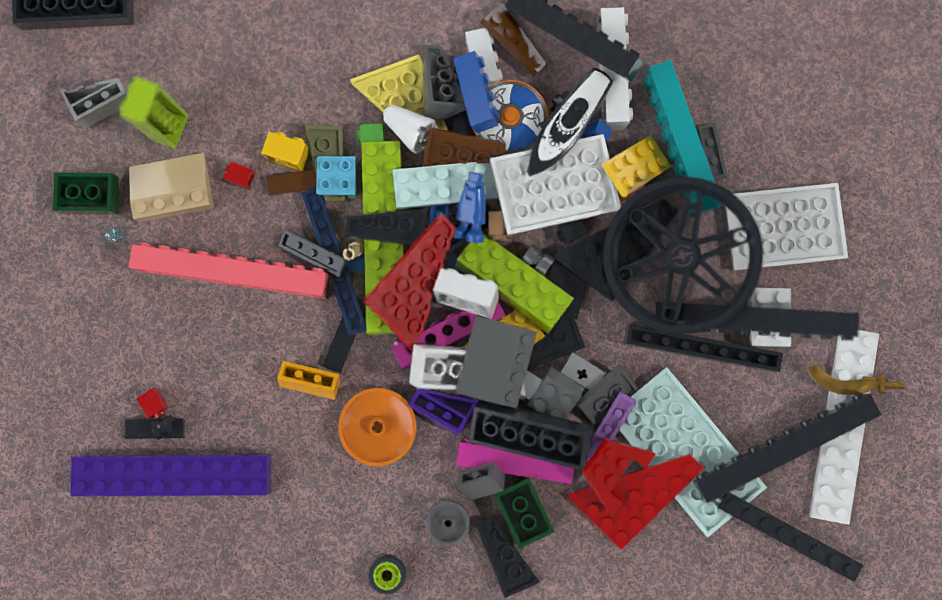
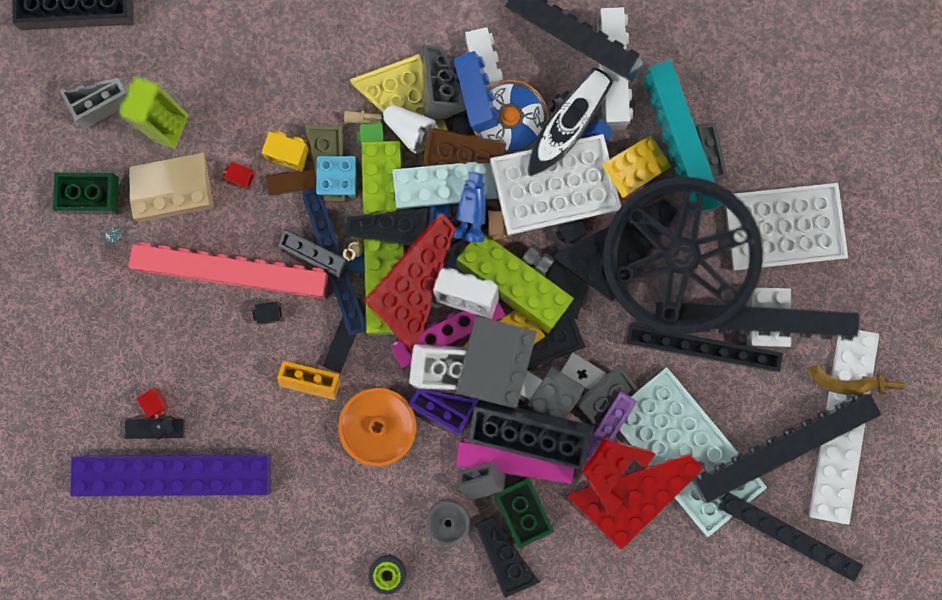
(267, 313): none -> black brick
(362, 118): none -> tan axle
(511, 36): reddish brown wing -> none

